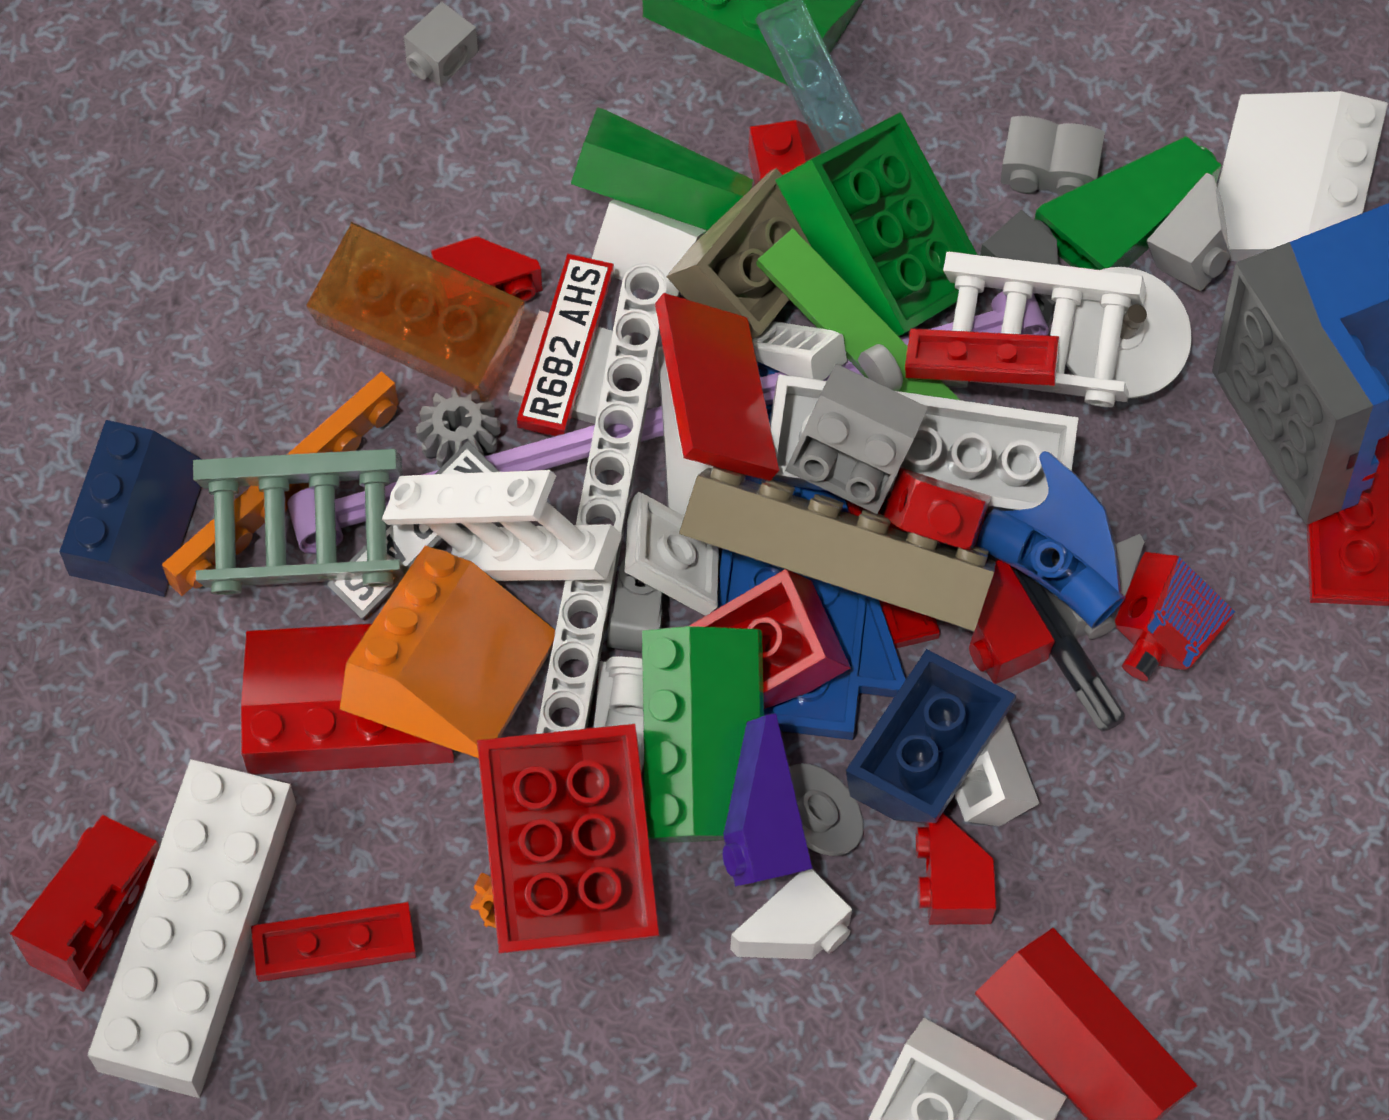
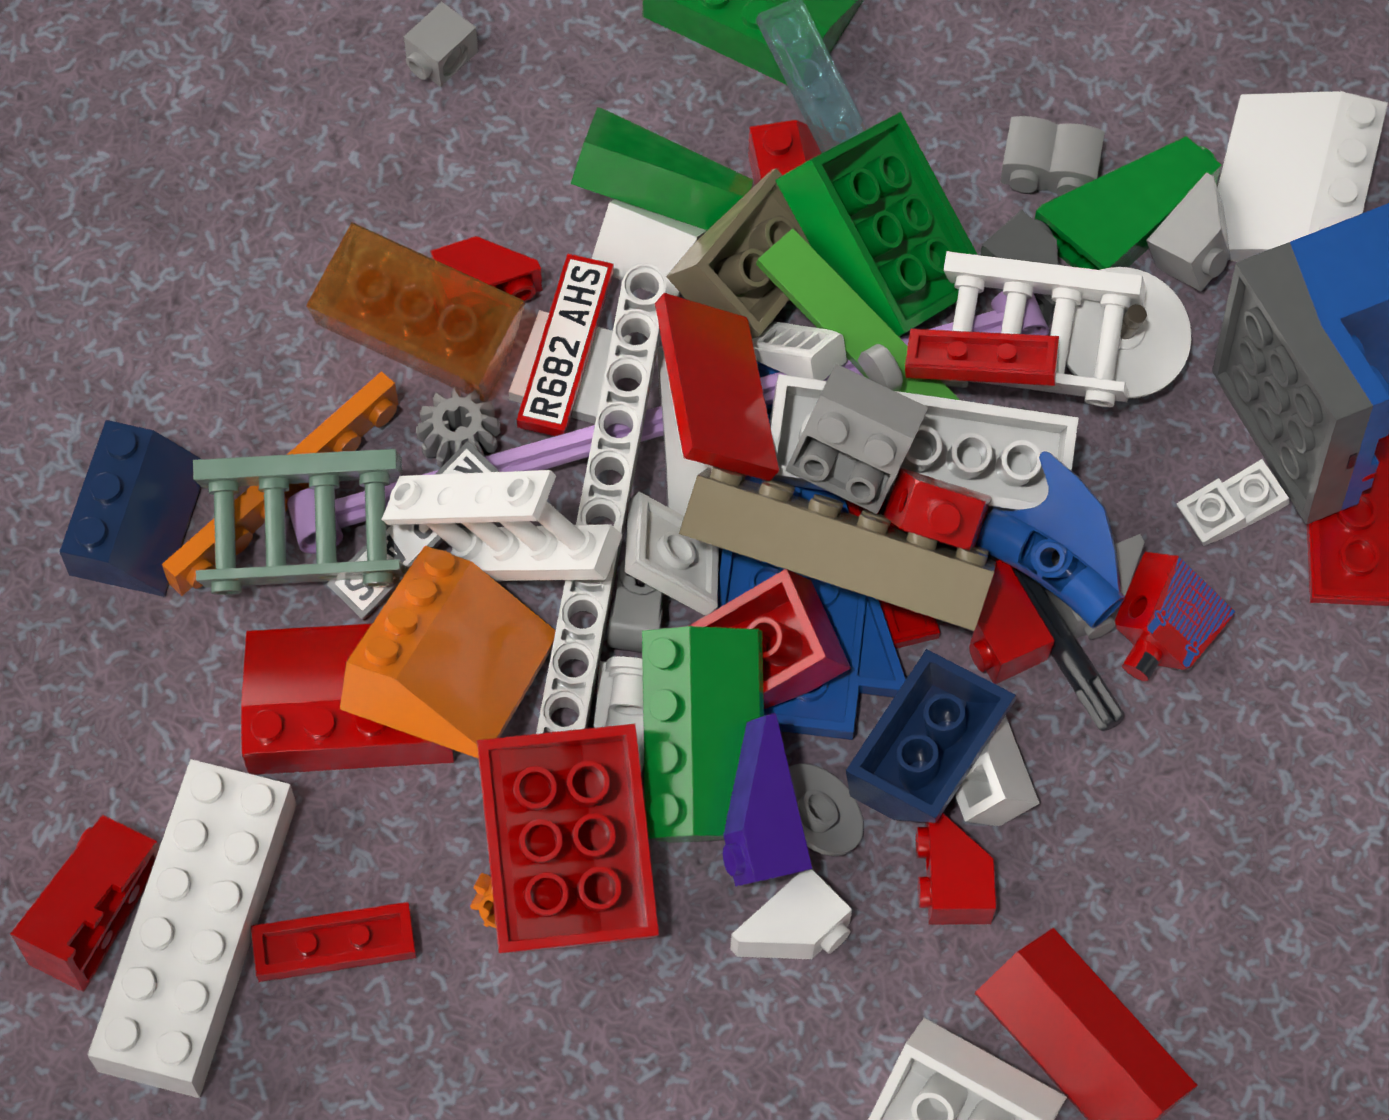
(1234, 504): none -> white slope

